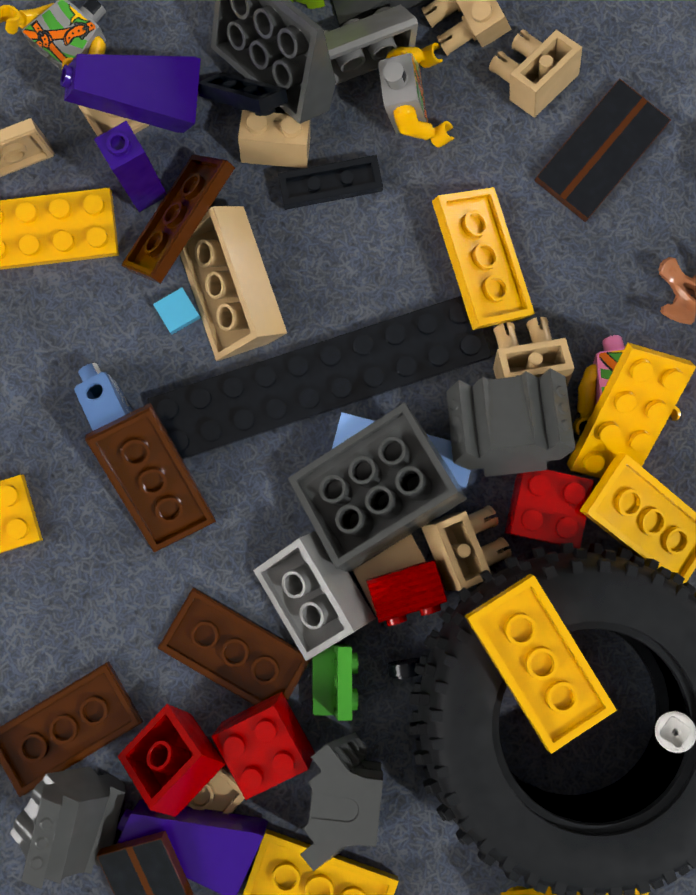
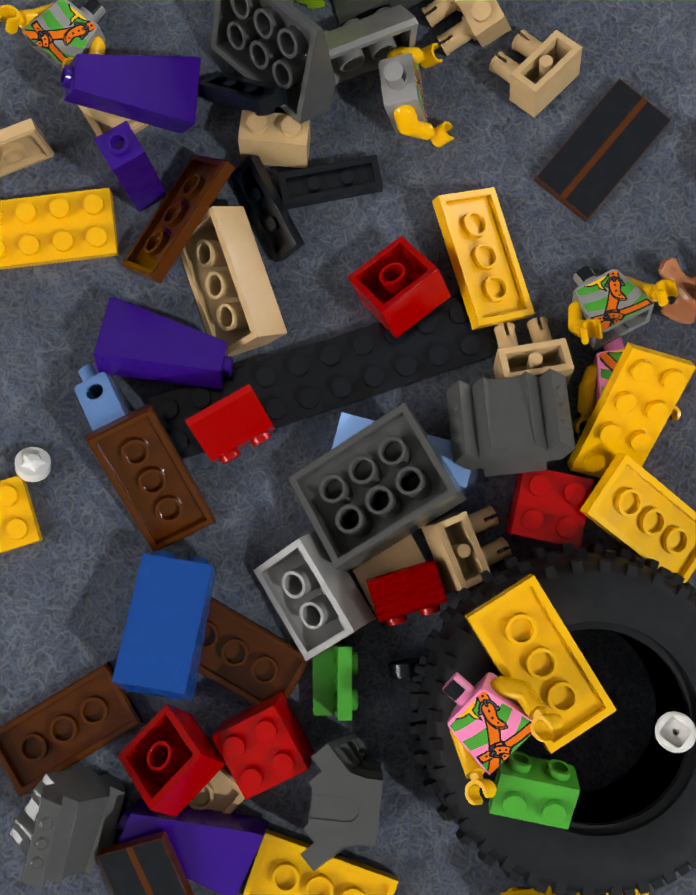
(32, 464): none -> white tile
(159, 349): none -> dark purple slope
(165, 627): none -> blue slope
(176, 311): medium azure tile -> none
(231, 425): none -> red slope
(266, 208): none -> black plate
(399, 286): none -> red brick
(492, 724): none -> torso
(535, 790): none -> bright green bracket
(613, 305): none -> torso

